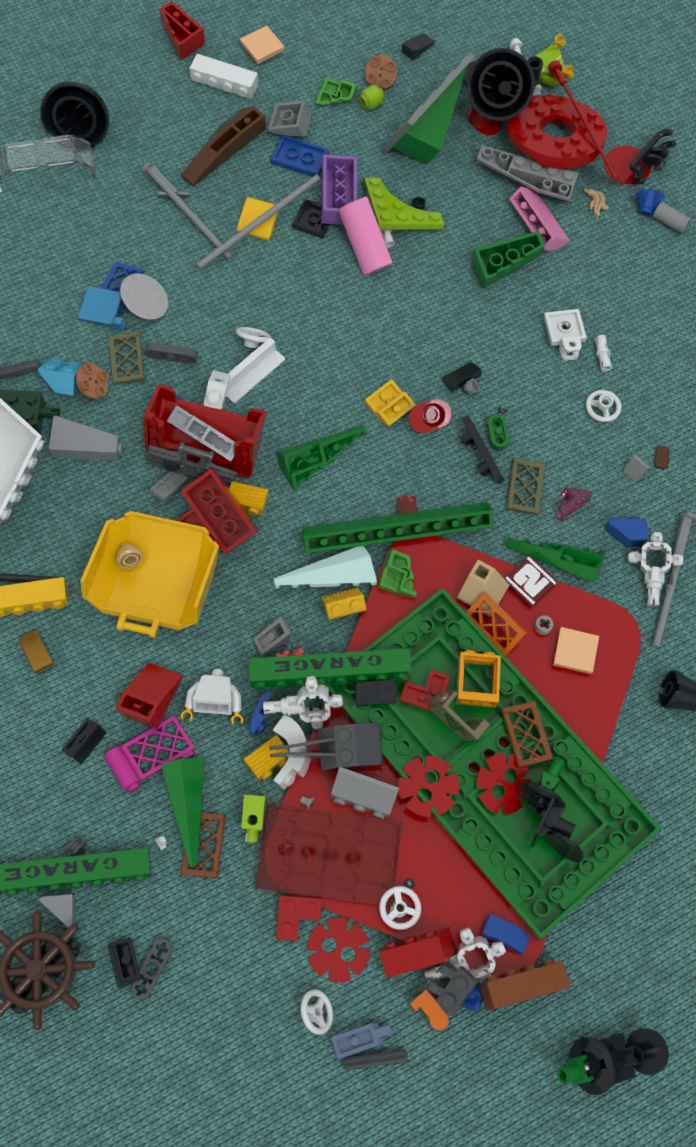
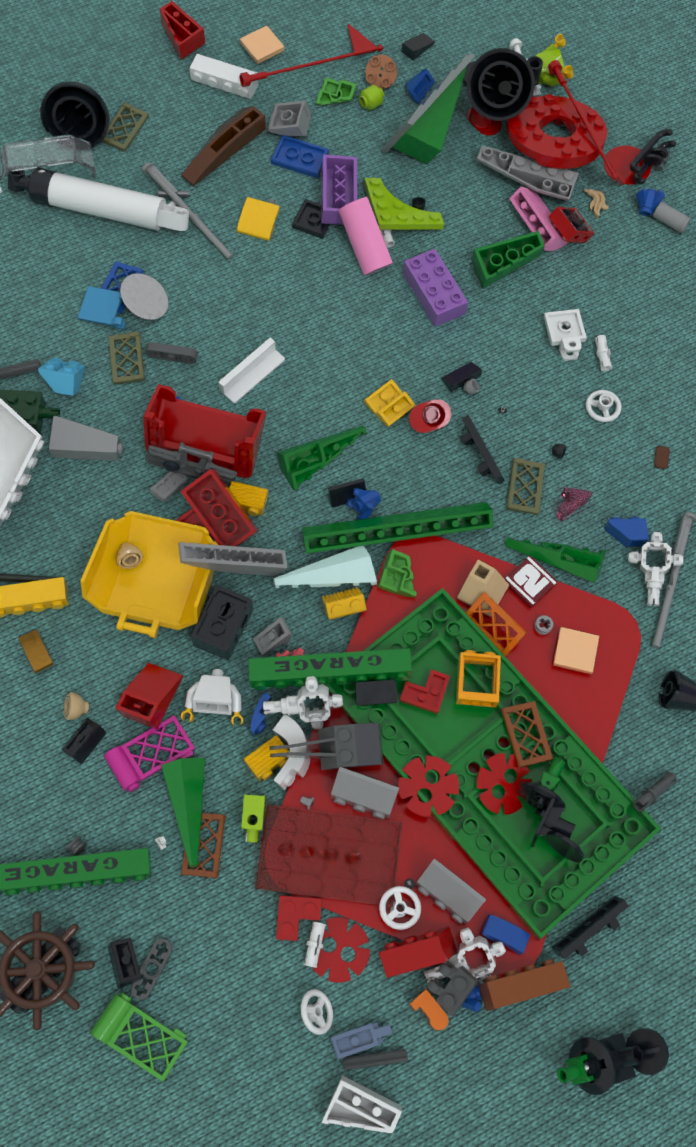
(62, 907): light grey slope -> none
(74, 706): none -> tan brick
(92, 381): nougat plate -> none
(99, 199): none -> white piece
(115, 1019): none -> bright green piece
(130, 137): none -> olive window
(203, 433): light grey slope -> none
(216, 390): white torso -> none
(222, 622): none -> black piece
(233, 559): none -> light grey slope
(252, 336): white piece -> none
(258, 221): light grey piece -> none
(314, 944): none -> white pin
(341, 493): none -> black slope
(359, 44): none -> red piece
(361, 1108): none -> white wedge
(364, 502): none -> blue rock
(406, 504): clear red tile -> none
(419, 85): none -> blue slope
(435, 287): none -> medium lavender brick
(449, 892): none -> light grey slope
(466, 731): dark tan panel -> none
(498, 433): green plate -> none
(559, 450): none -> black hinge
(571, 225): none -> red piece
(603, 916): none -> black hinge
(636, 468): light grey slope -> none
(651, 795): none -> dark grey pin

